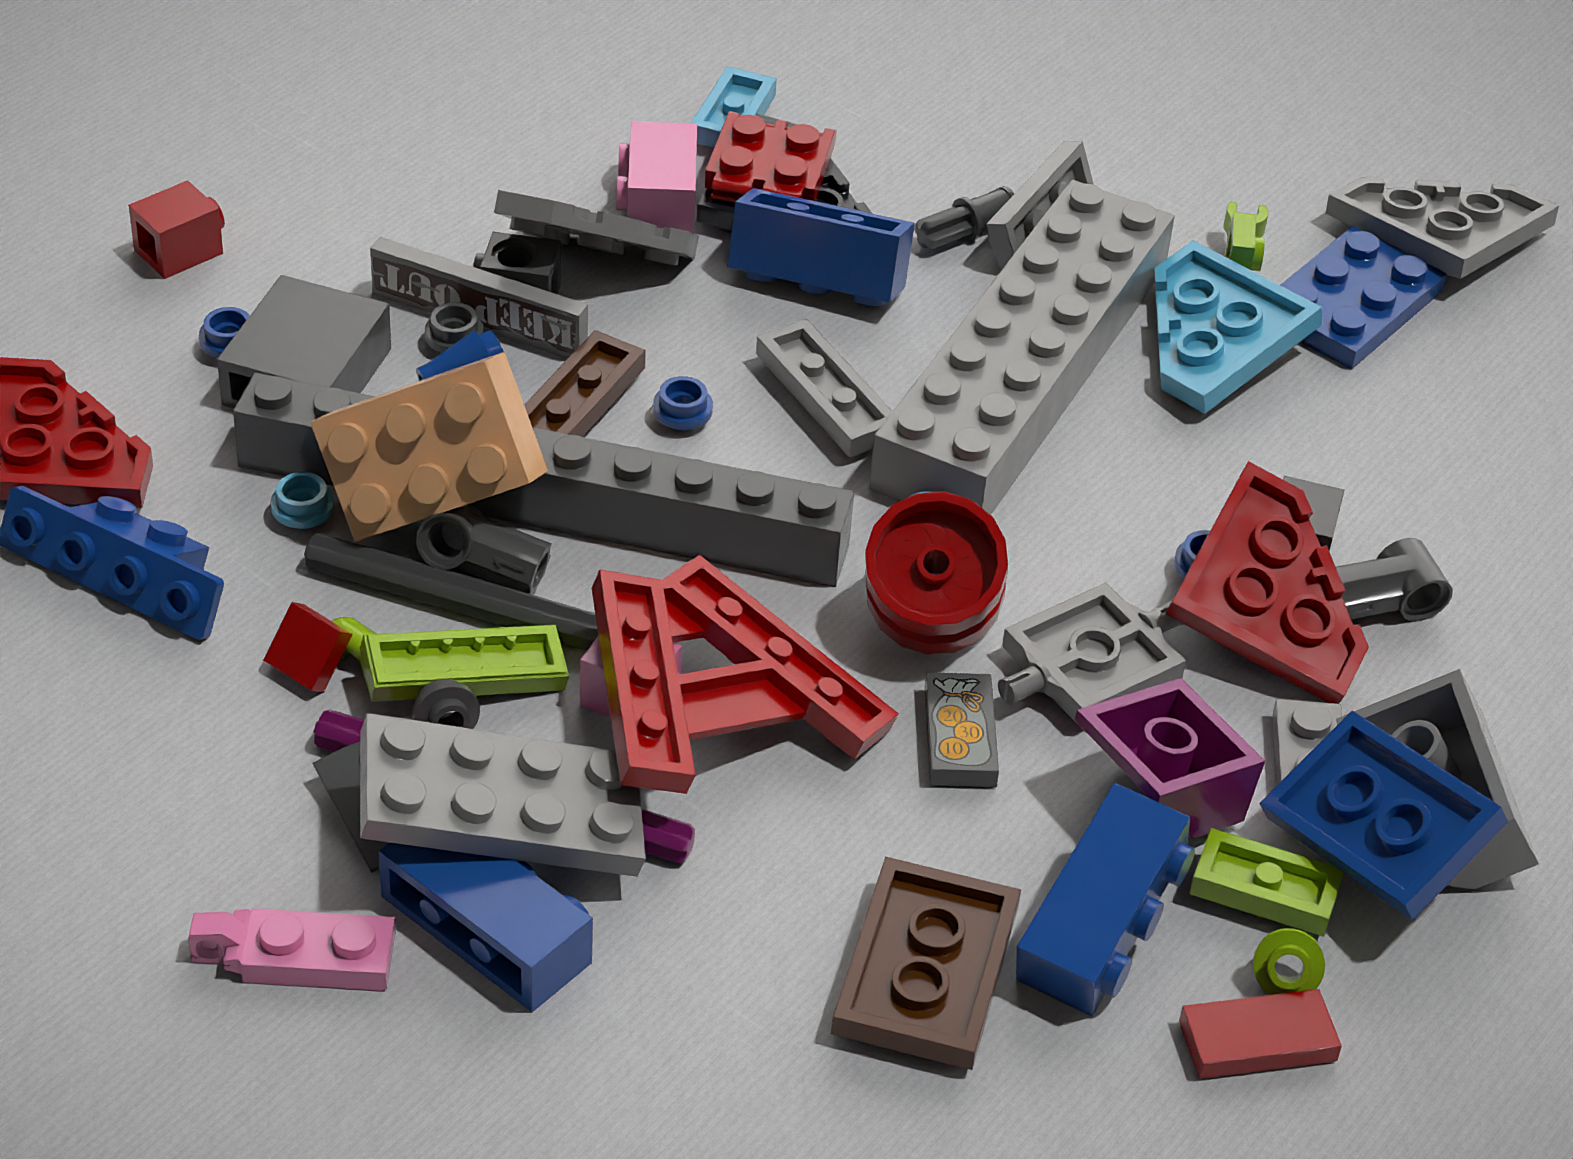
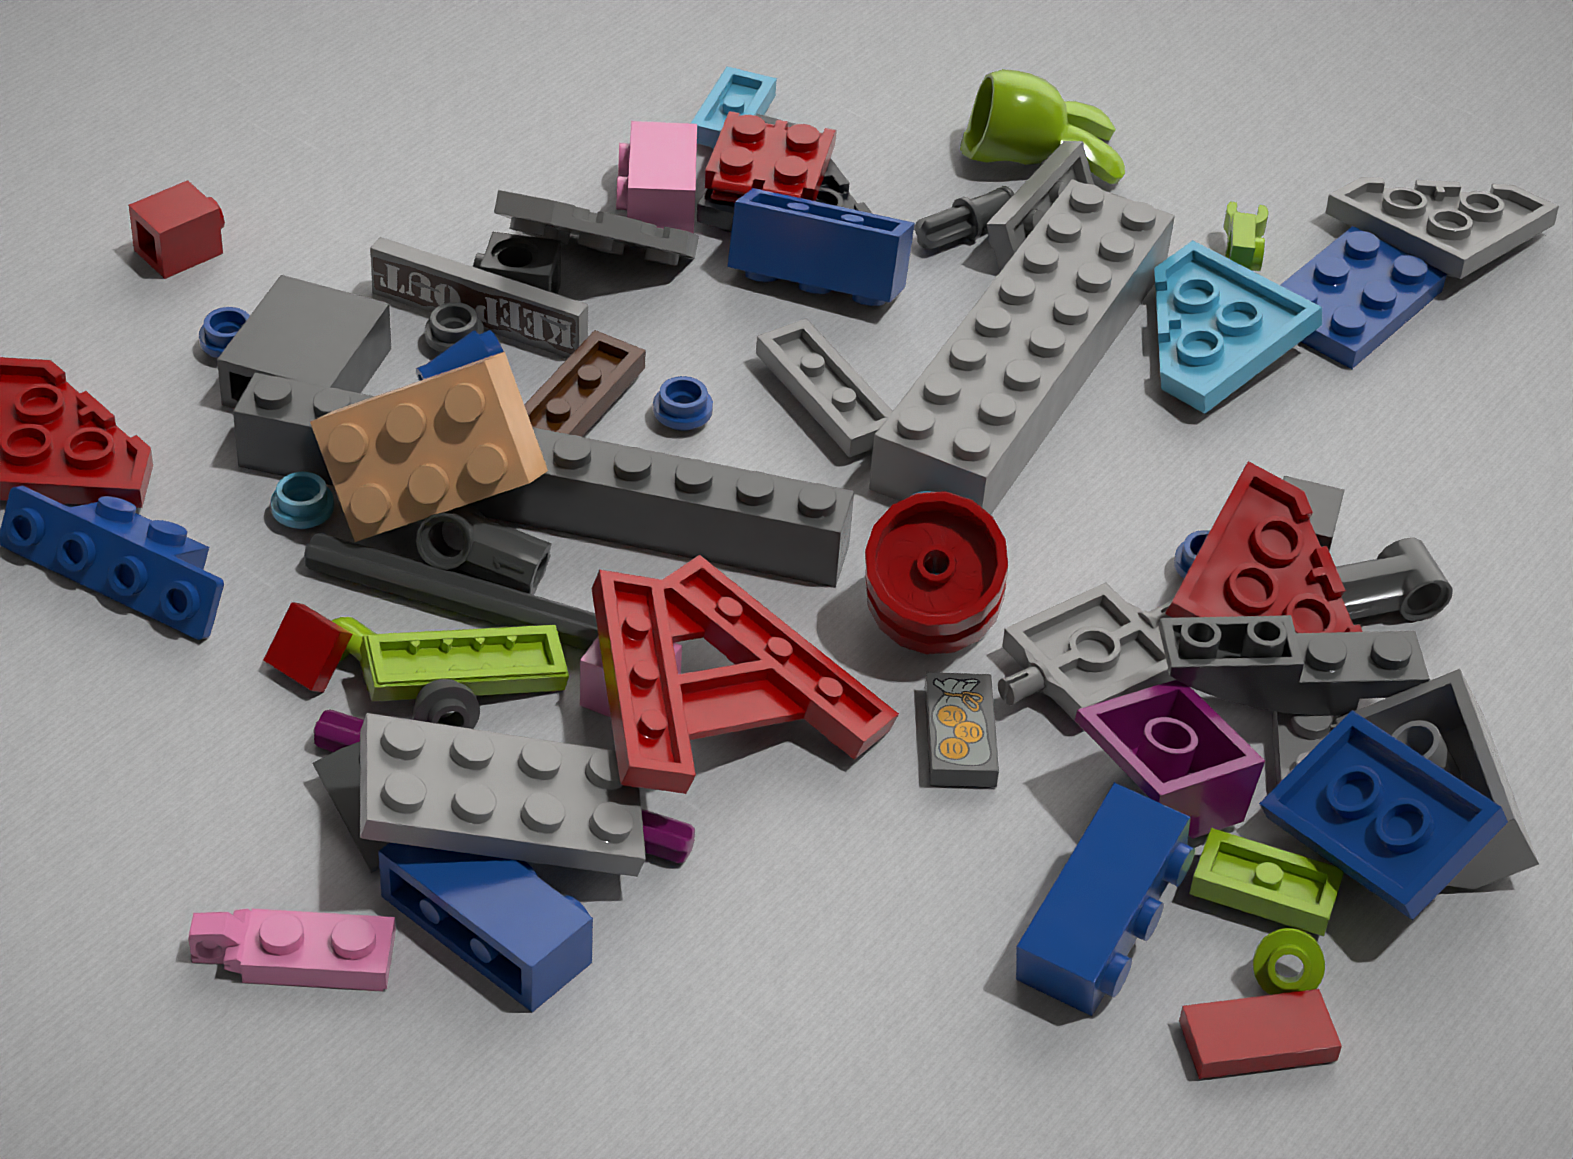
(926, 963): reddish brown plate -> none
(1027, 120): none -> lime piece
(1276, 669): none -> dark grey slope

